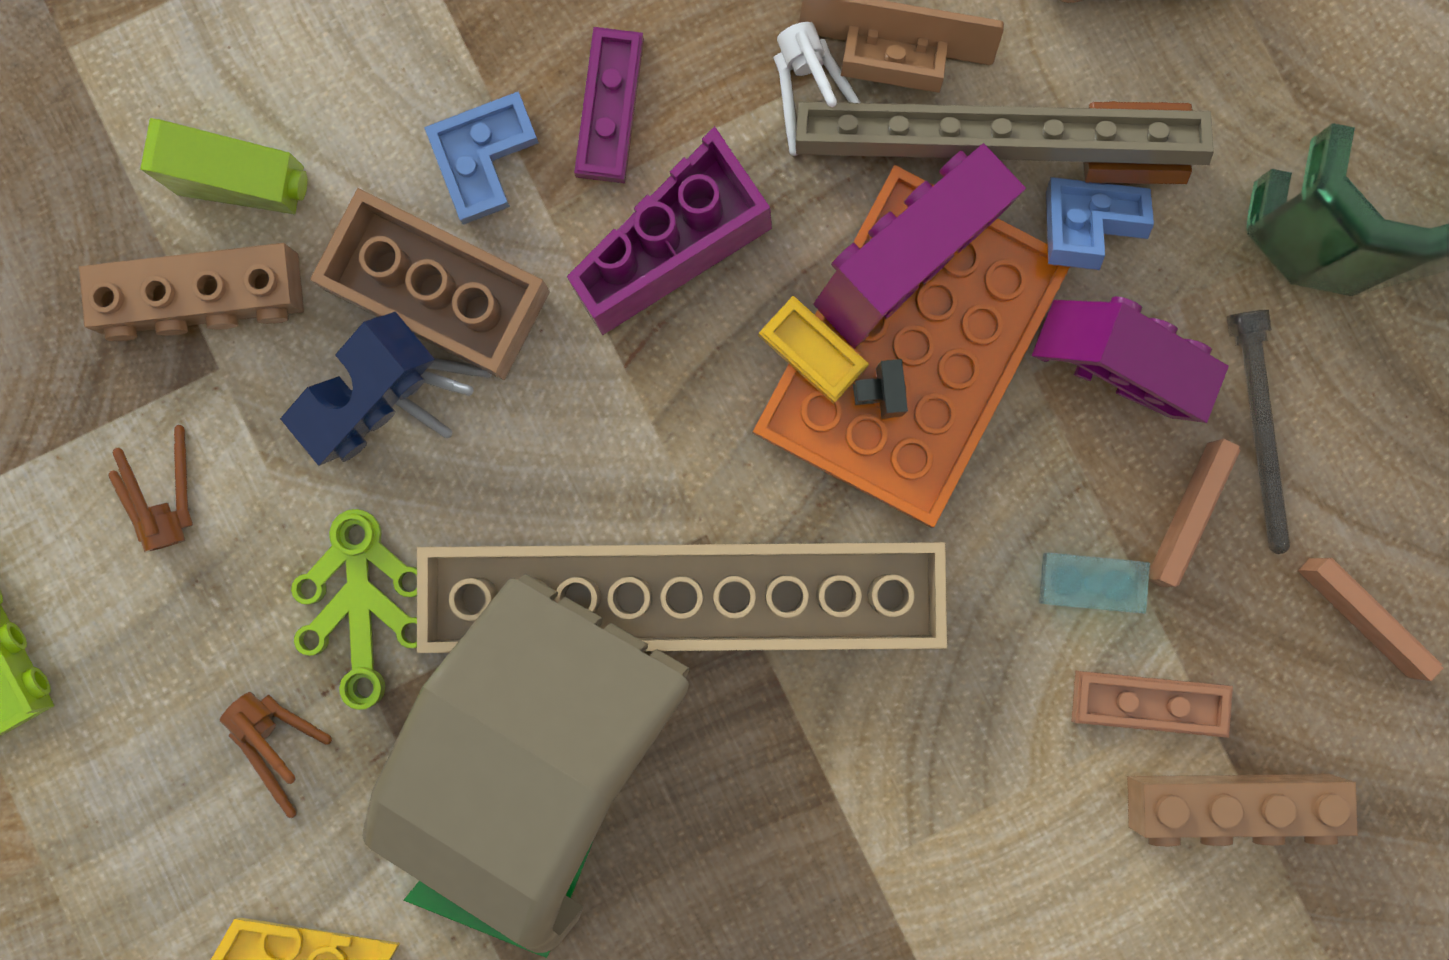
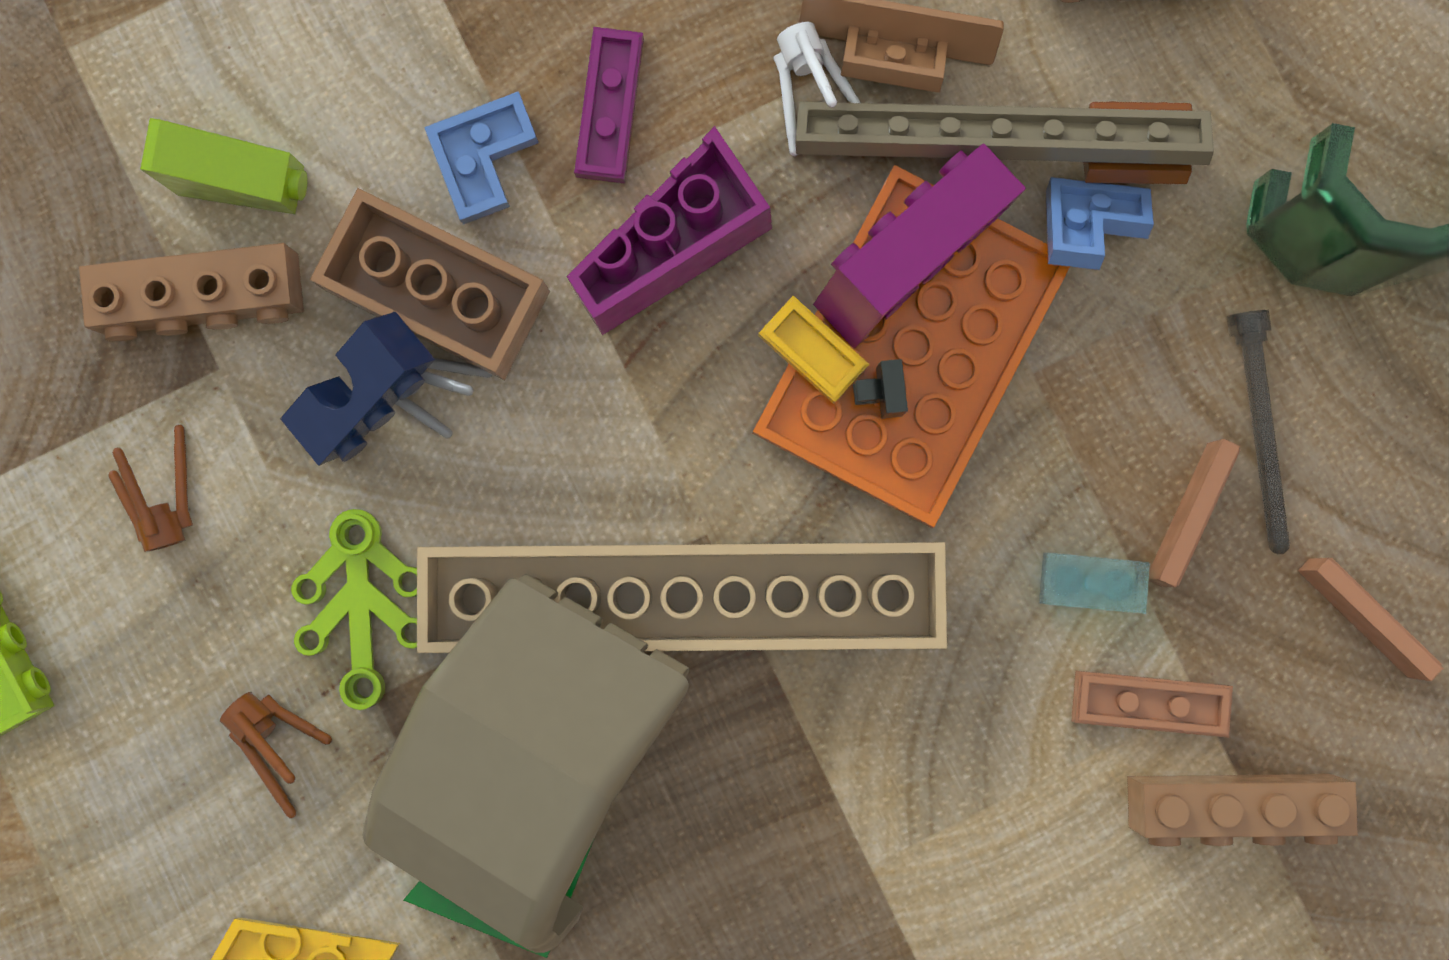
(1134, 355): magenta wedge -> none

